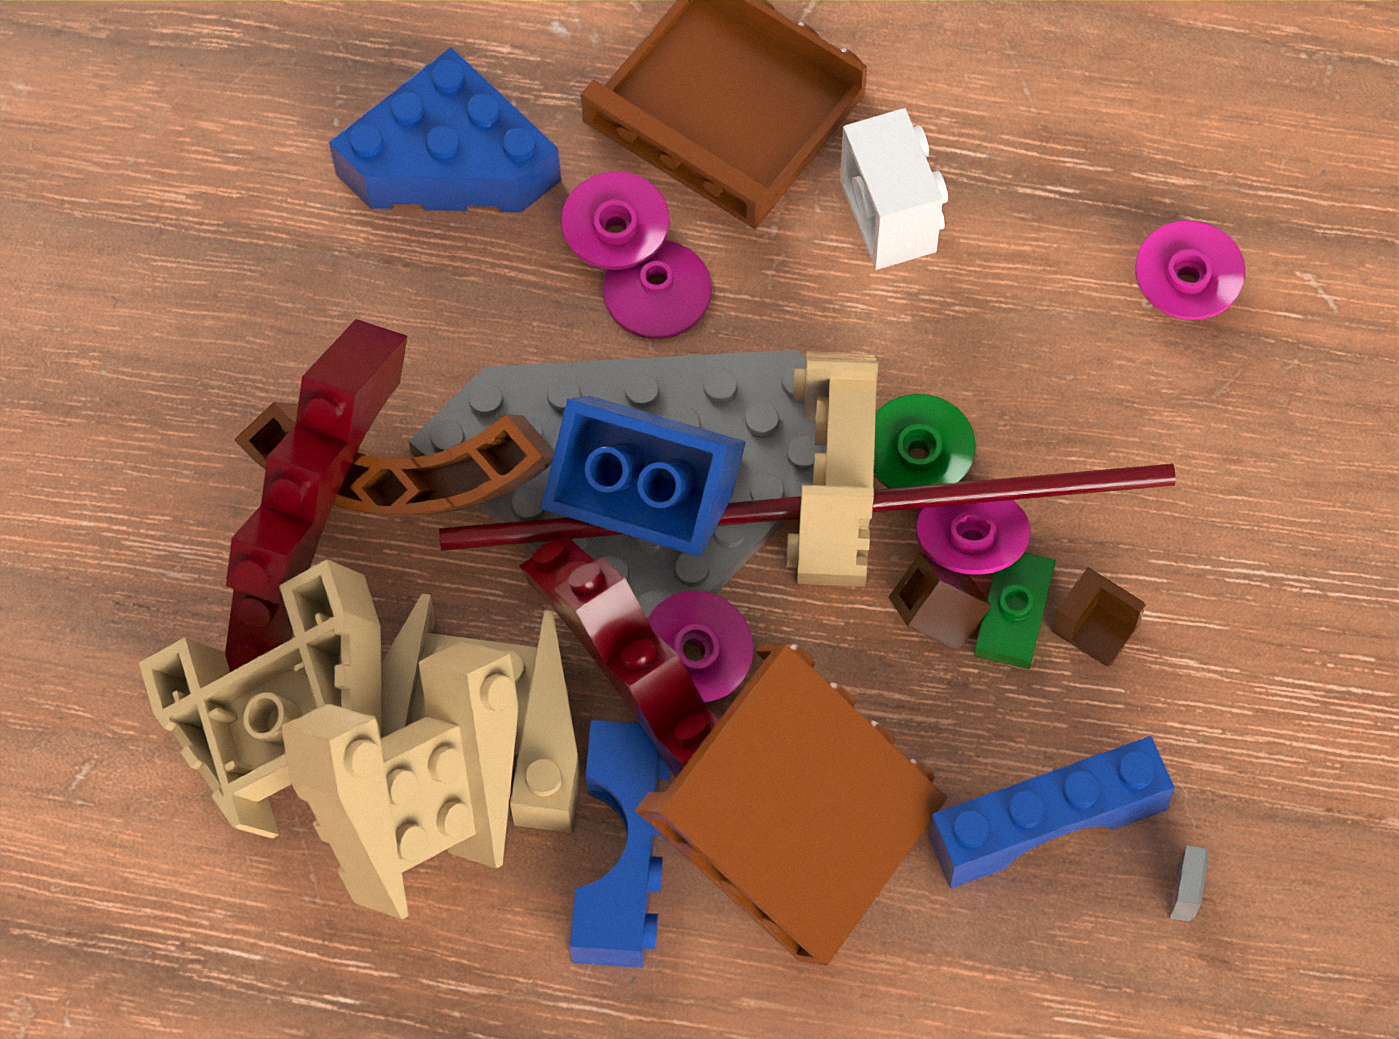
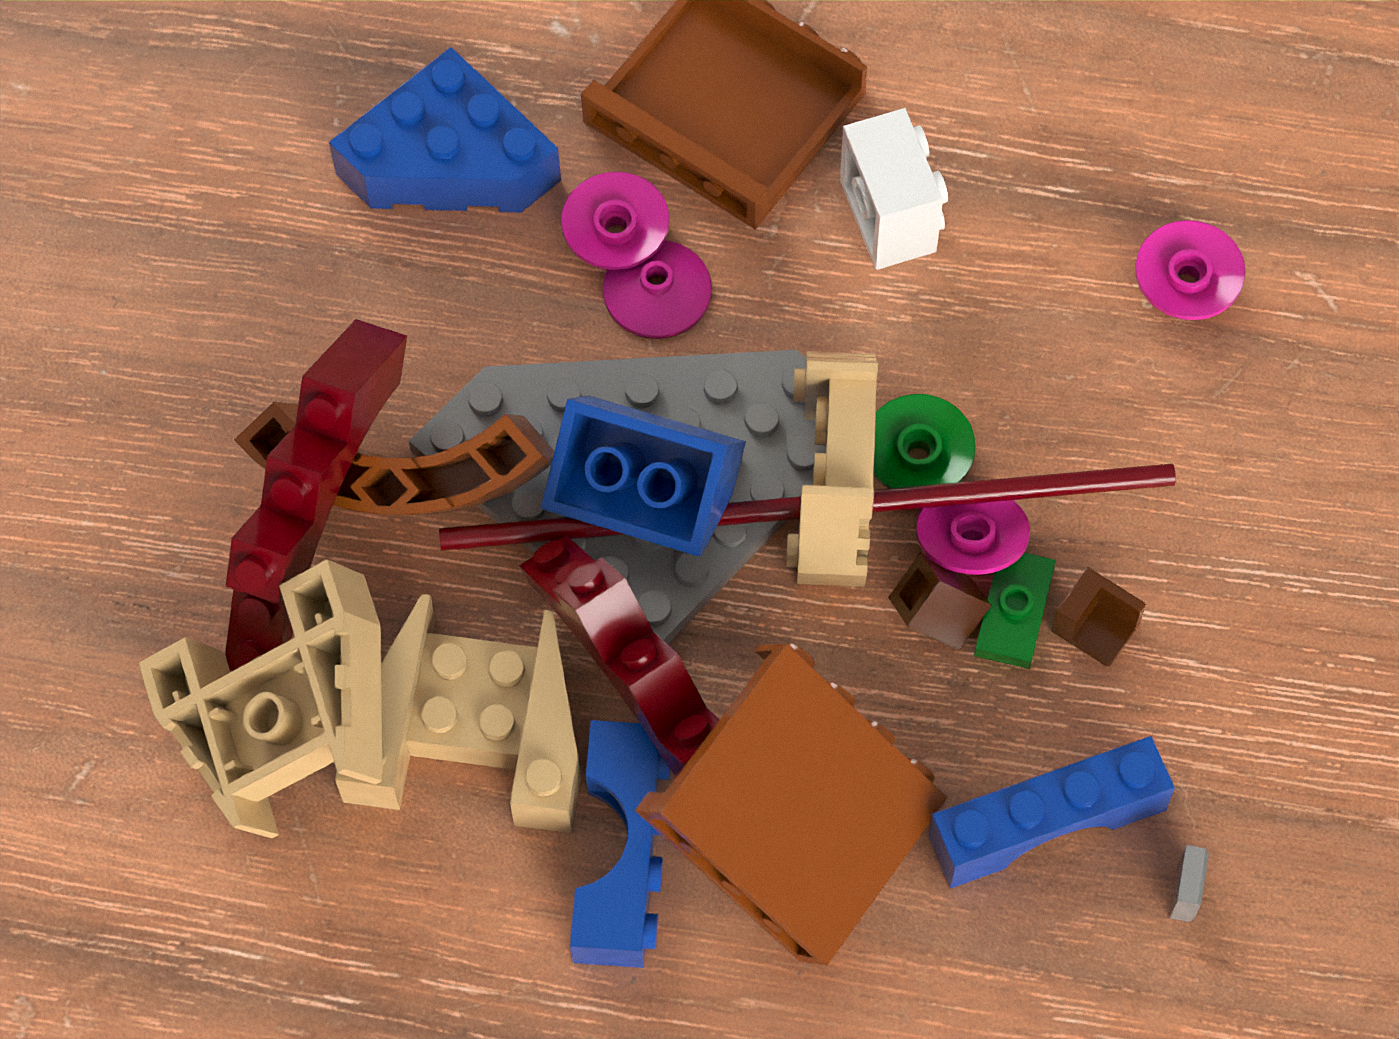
(418, 788): tan wedge -> none
(716, 630): dark pink dish -> none

